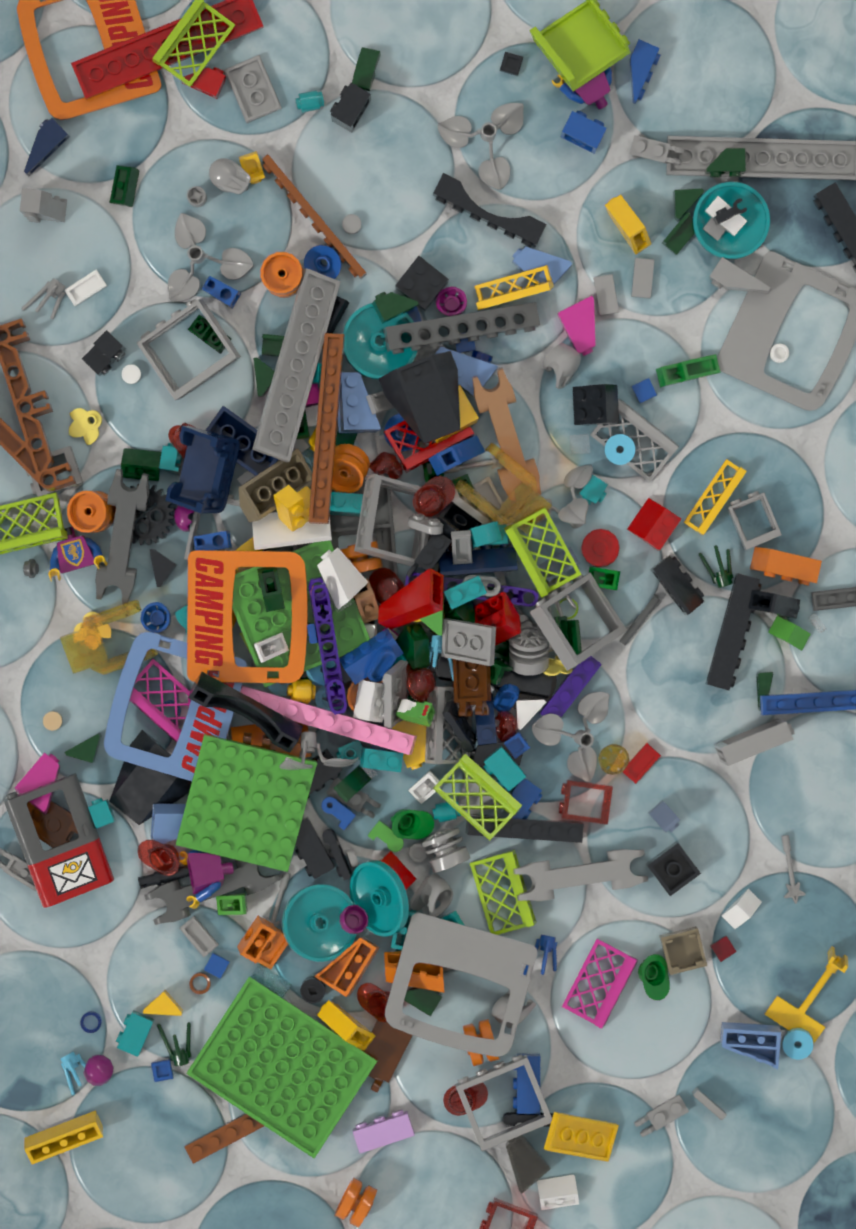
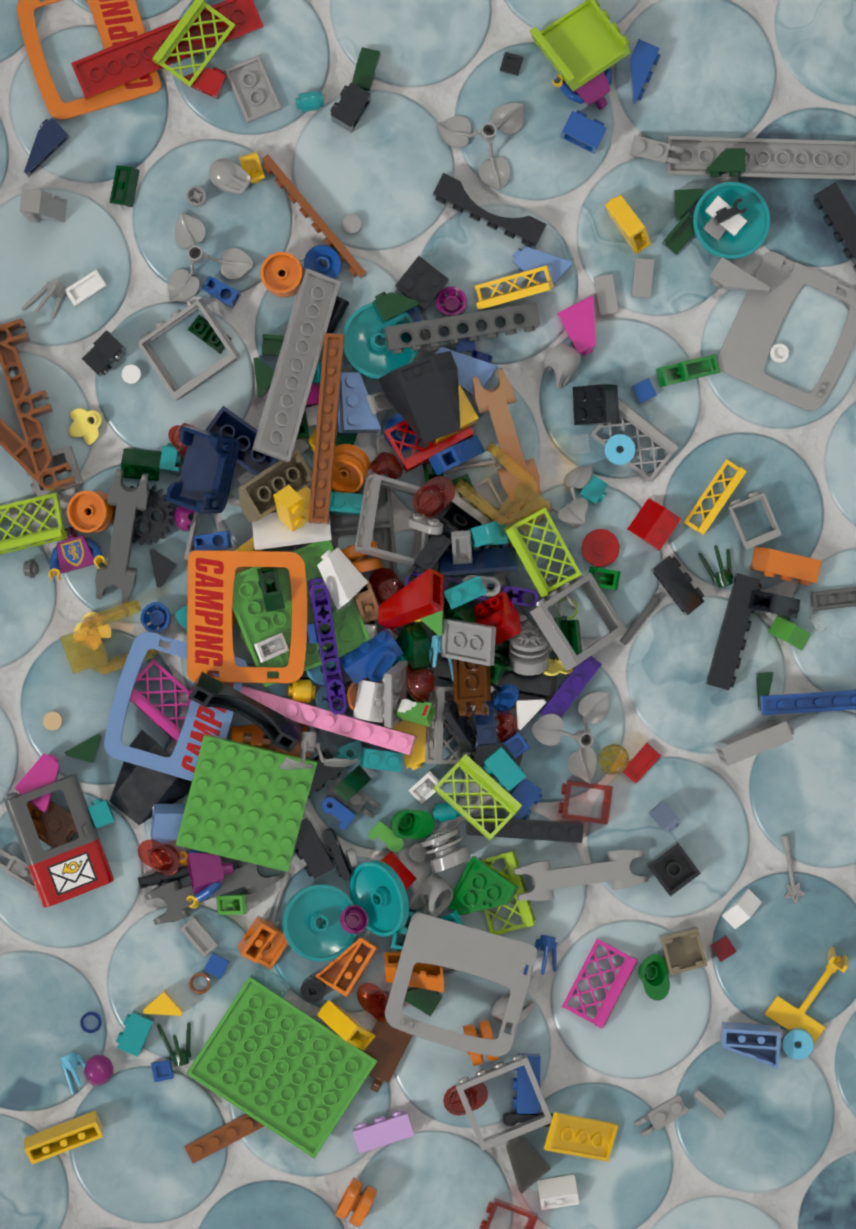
(481, 889): none -> green plate

